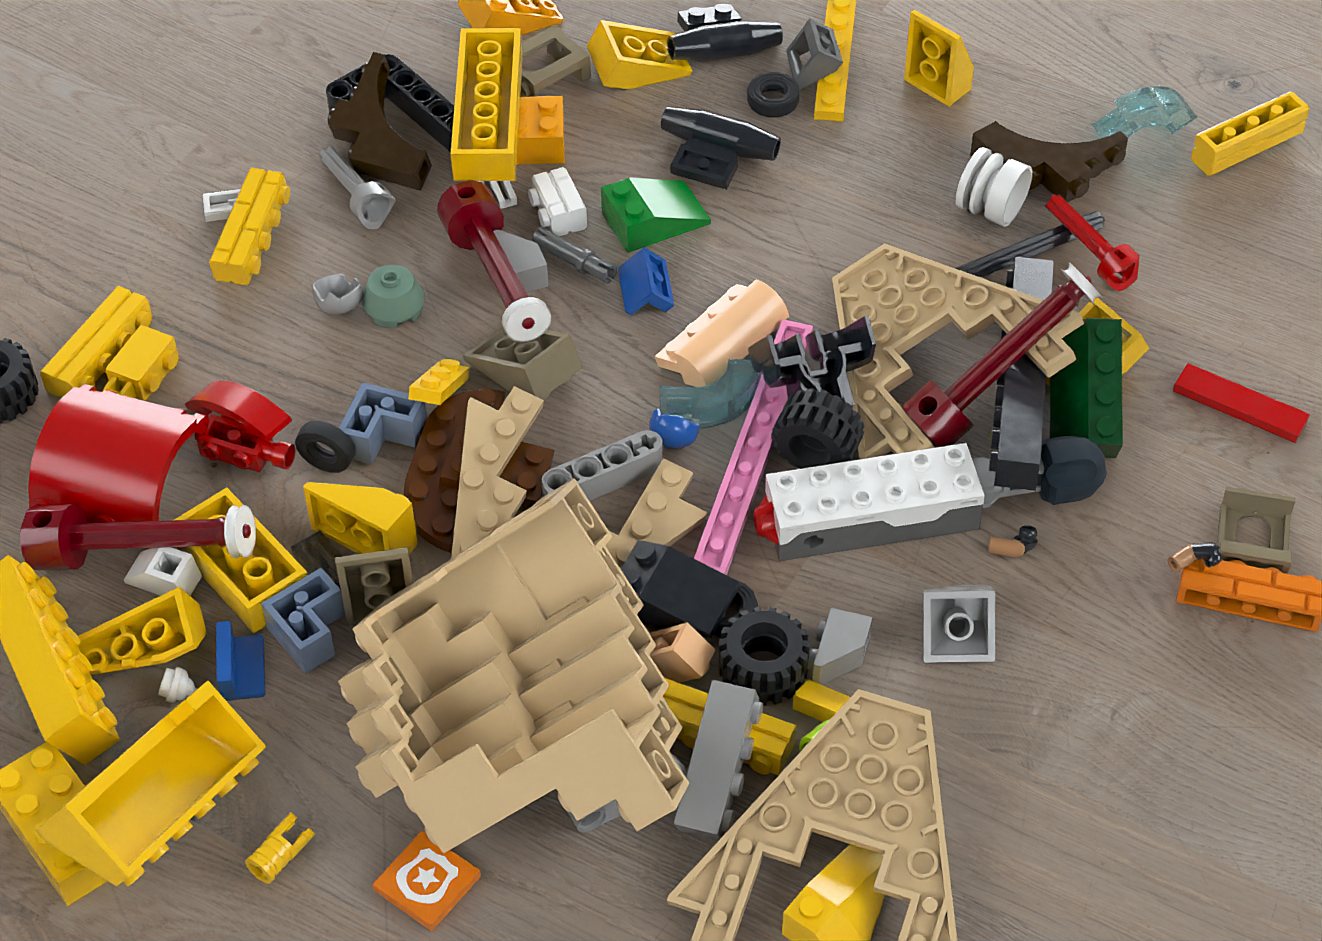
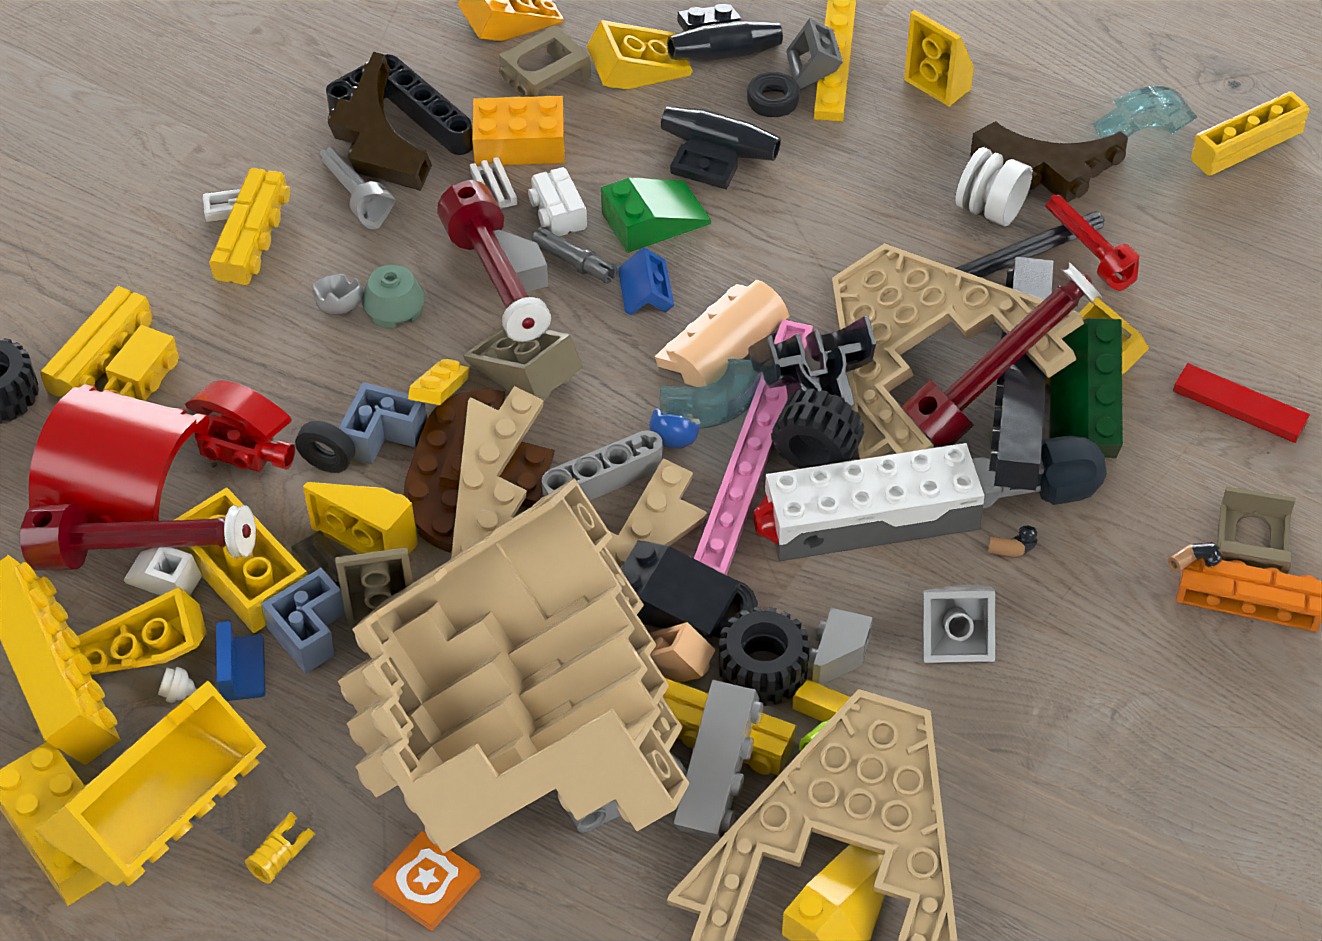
(487, 105): yellow brick -> none

